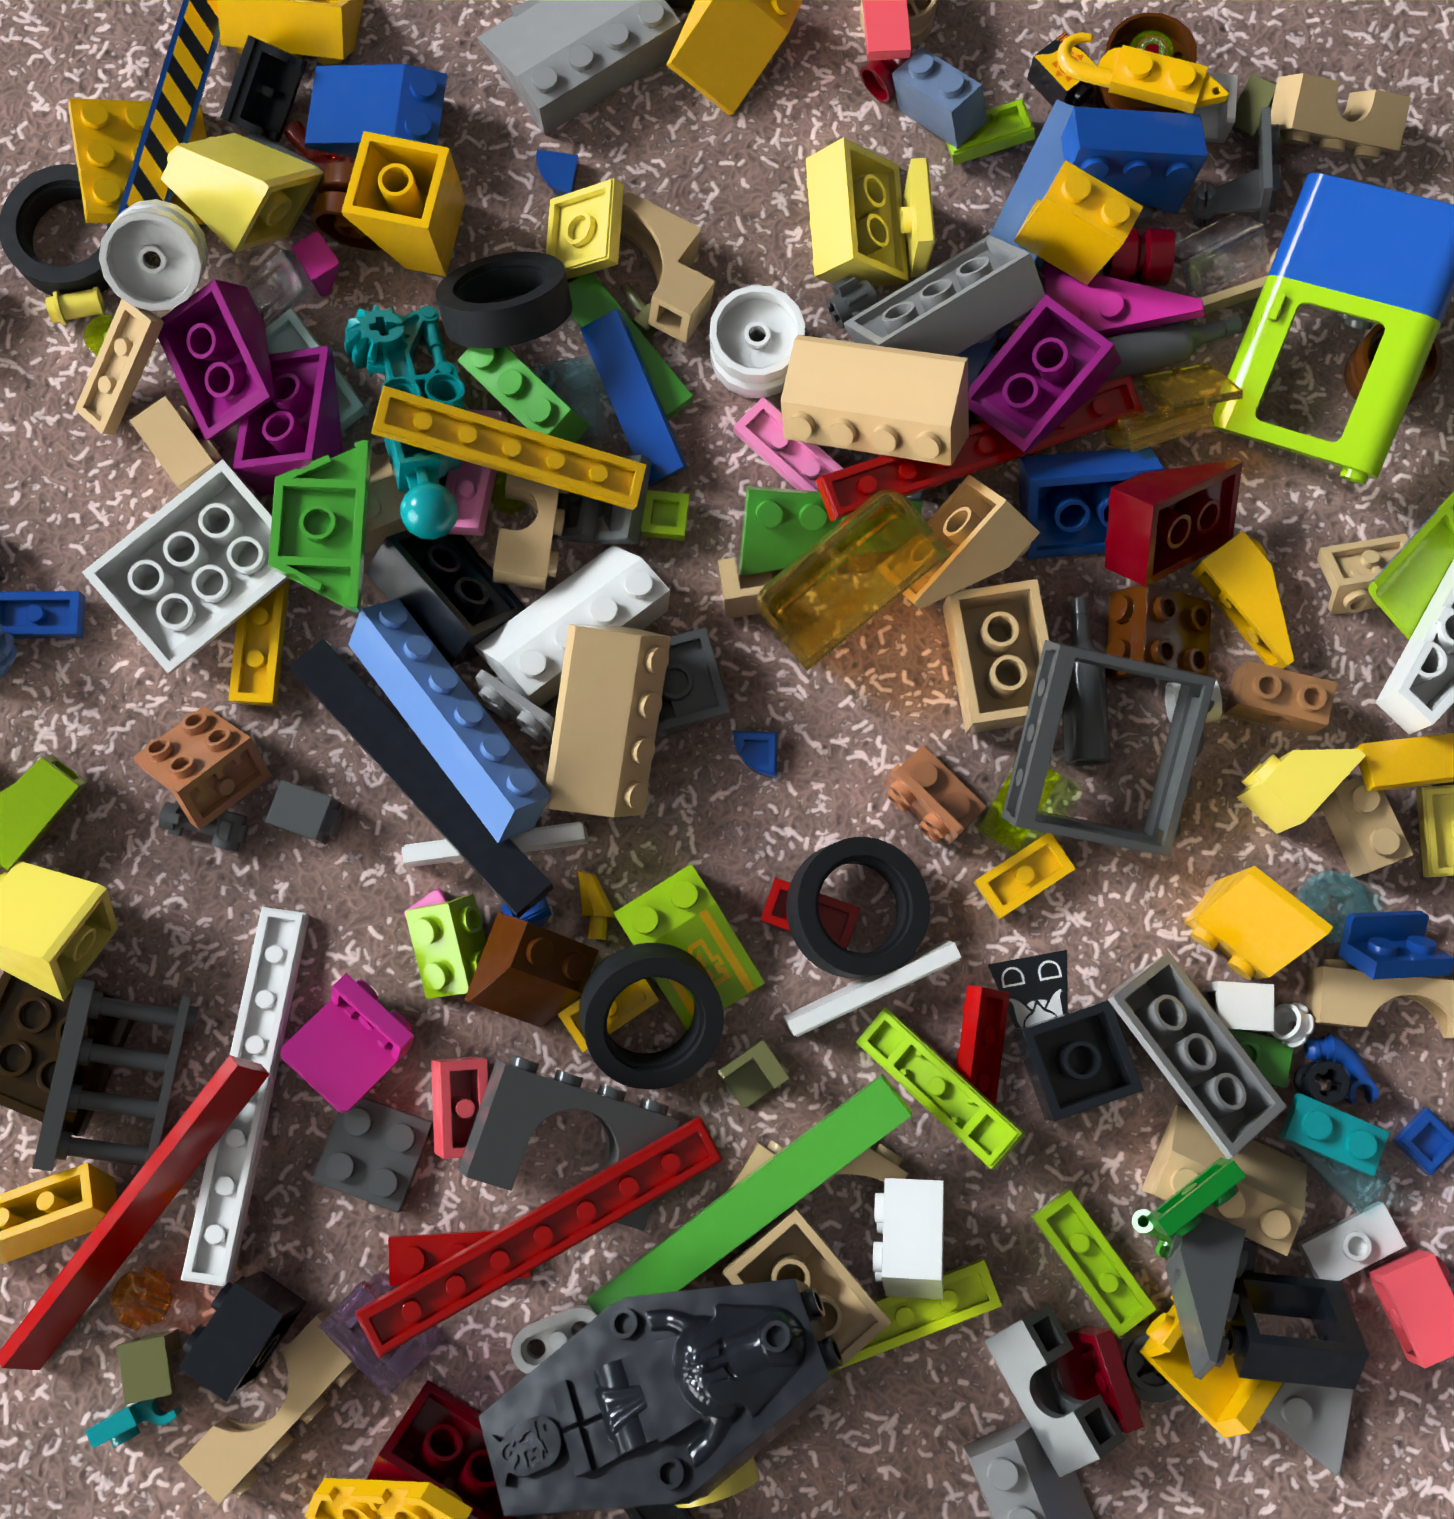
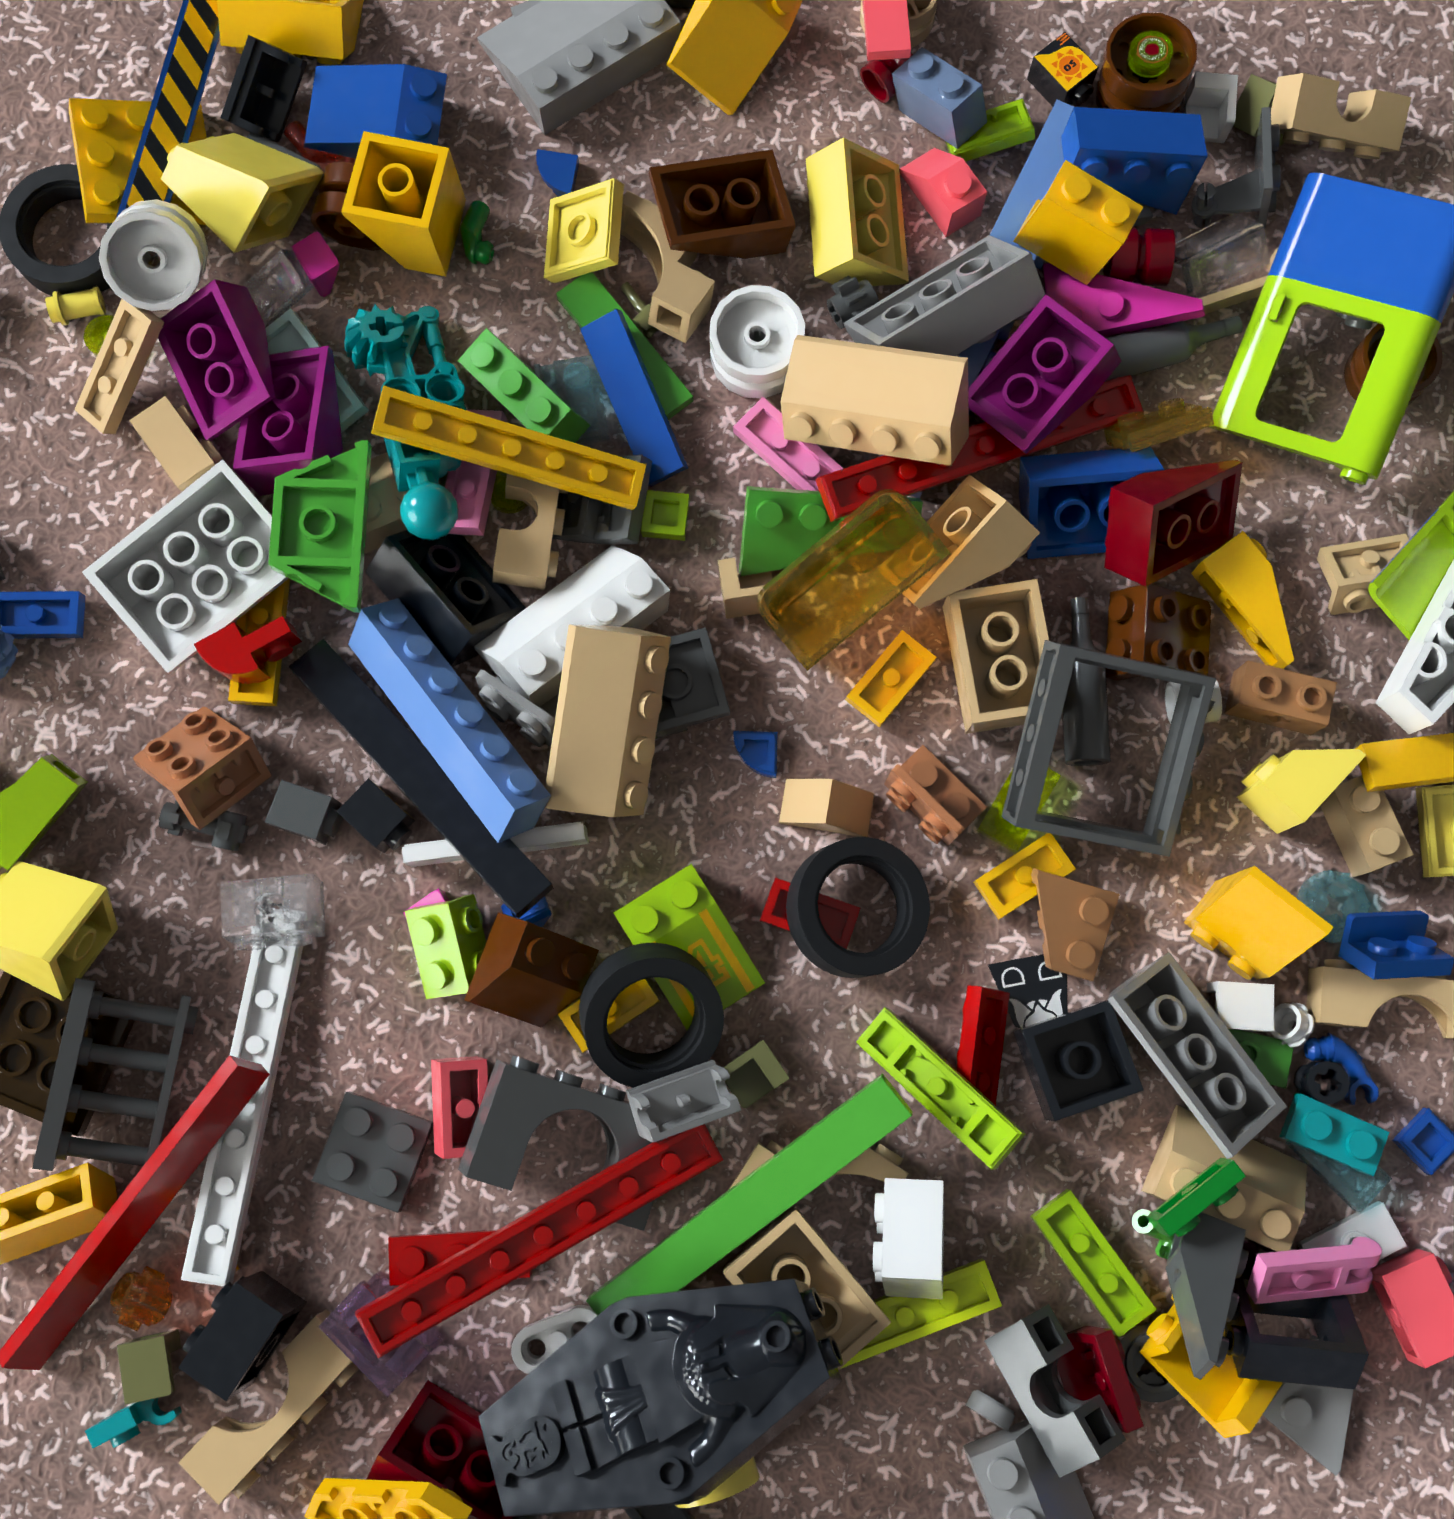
(242, 655): none -> red brick
(248, 901): none -> clear brick
(348, 1044): dark pink bracket -> none
(377, 817): none -> black brick
(471, 234): none -> green arm
(480, 324): black tyre -> none
(595, 905): yellow bar -> none
(681, 1101): none -> light grey hinge
(724, 205): none -> reddish brown slope
(827, 806): none -> tan slope
(871, 988): white tile -> none
(890, 678): none -> yellow plate
(917, 217): light yellow plate -> none
(945, 189): none -> coral slope
(990, 1409): none -> light grey tile
(1073, 923): none -> medium nougat wing
(1144, 76): yellow plate -> none
(1192, 387): clear yellow piece -> none
(1314, 1272): none -> bright pink plate

